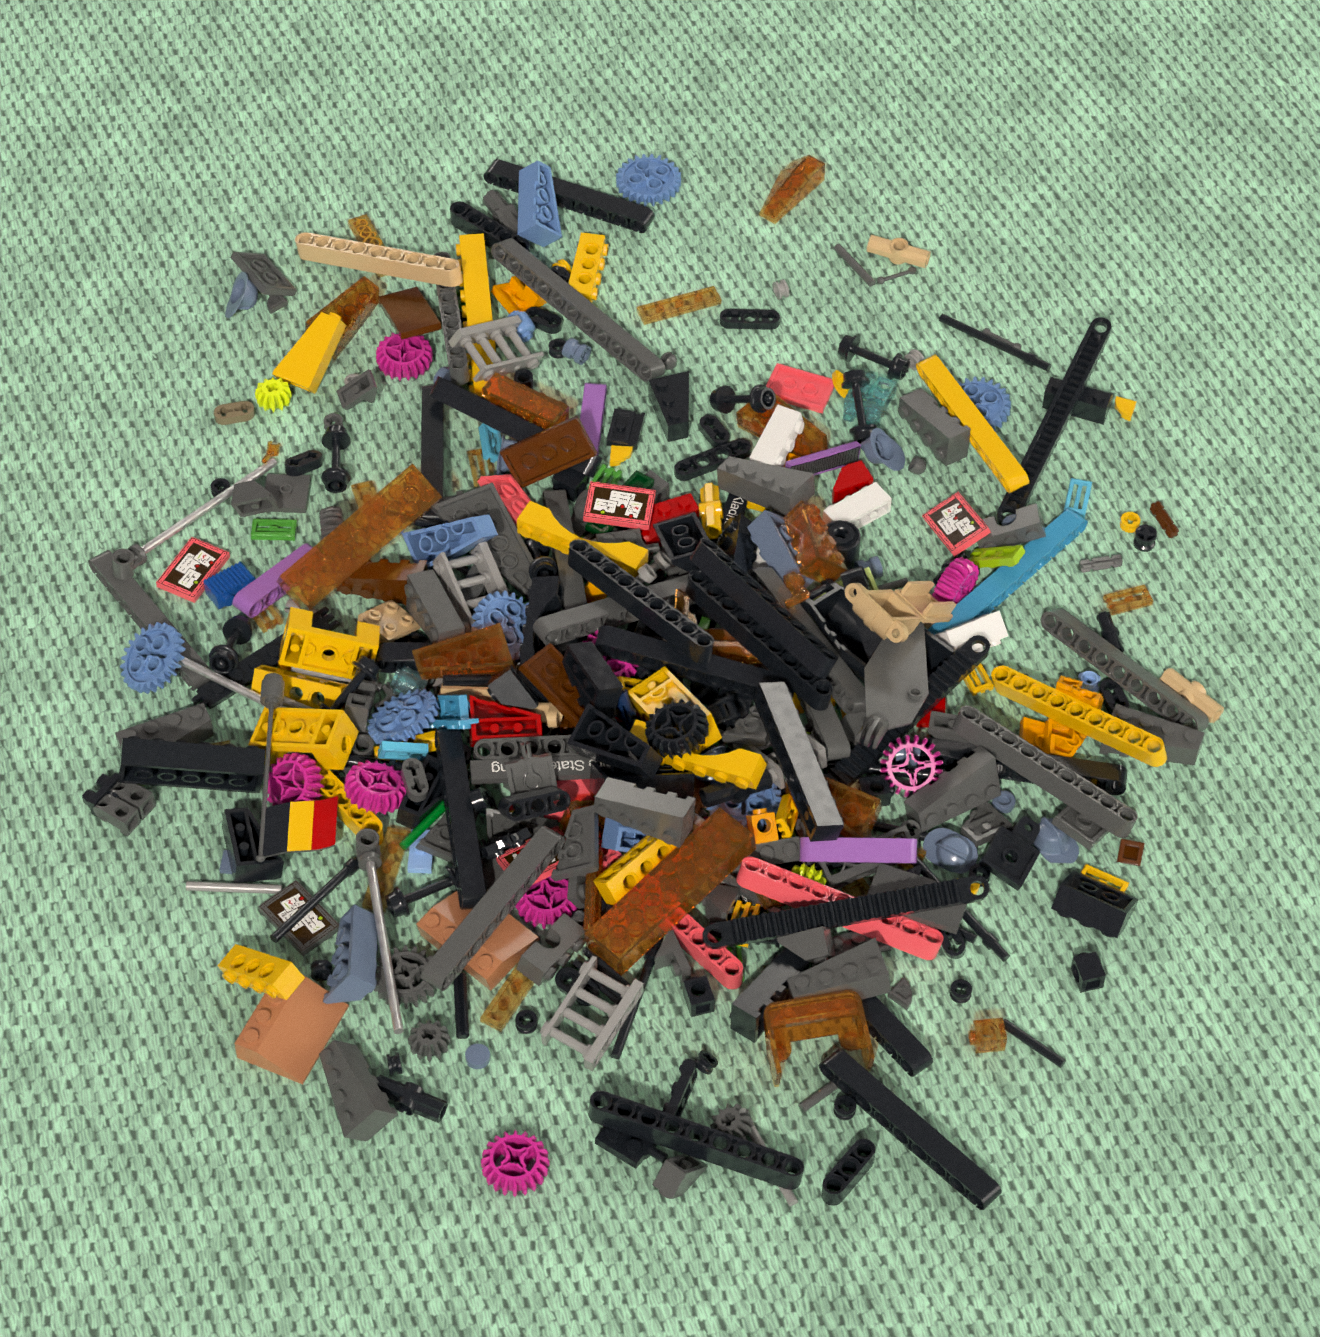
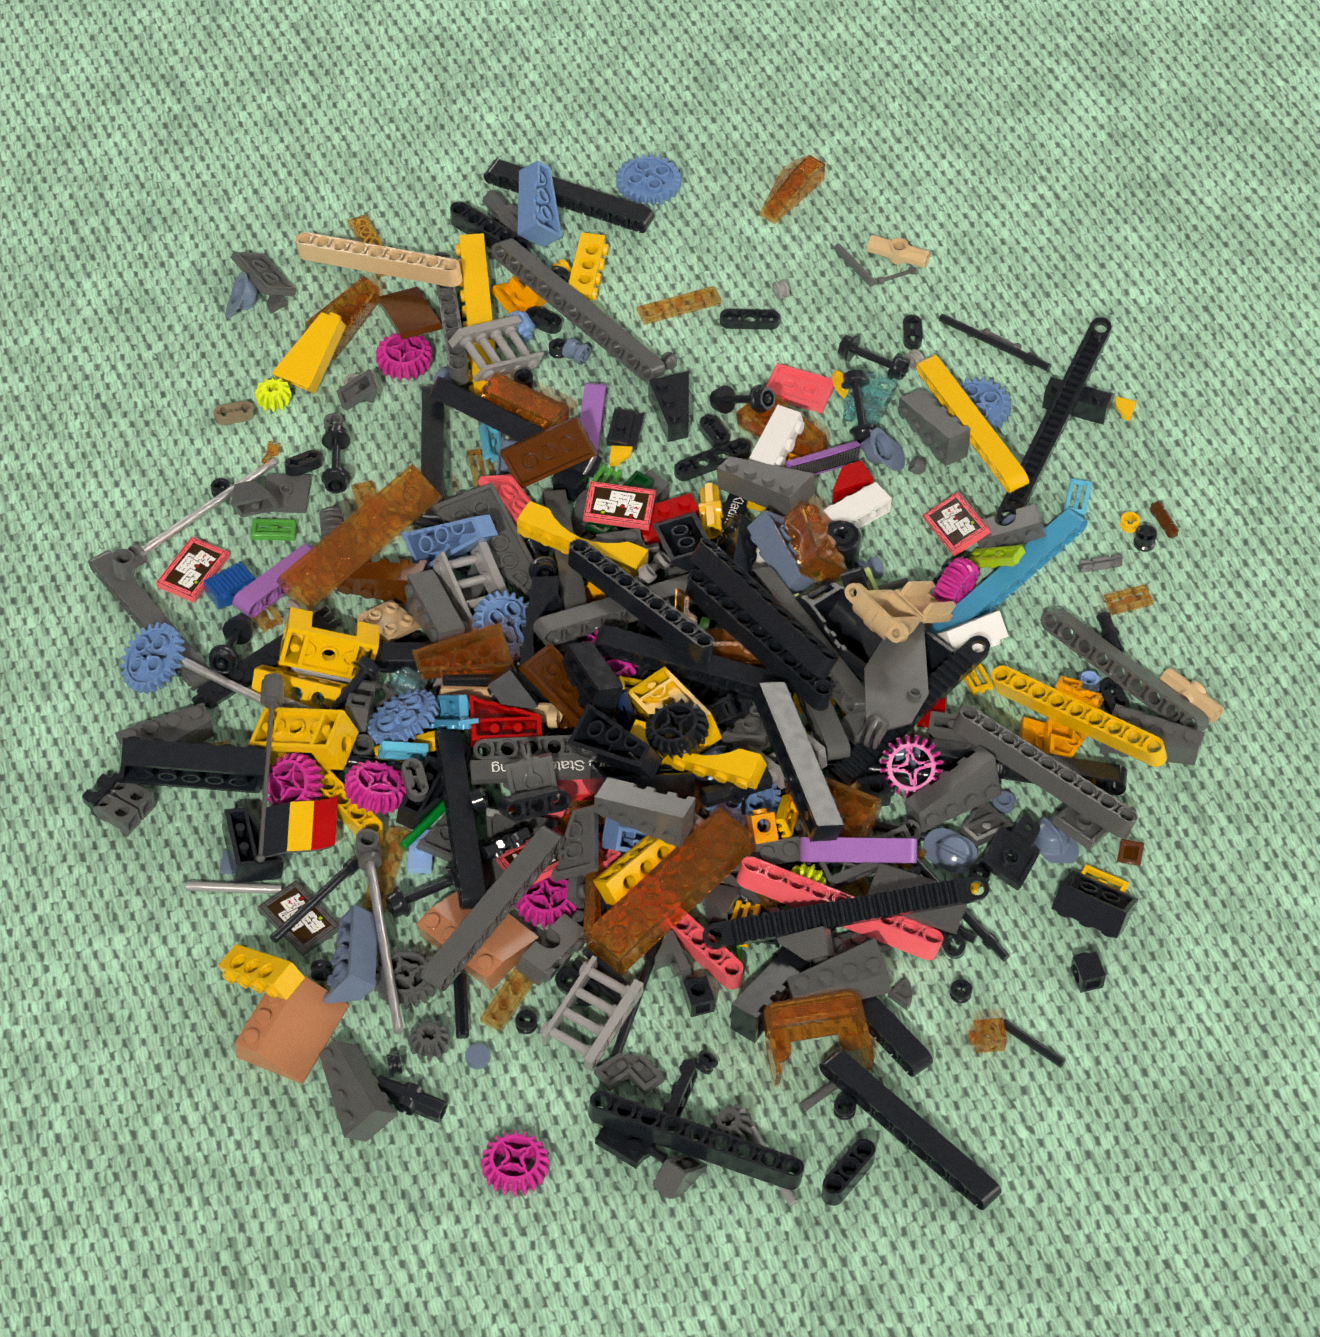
(631, 1067): none -> dark grey plate
(795, 584): clear orange plate -> none
(908, 332): none -> black beam

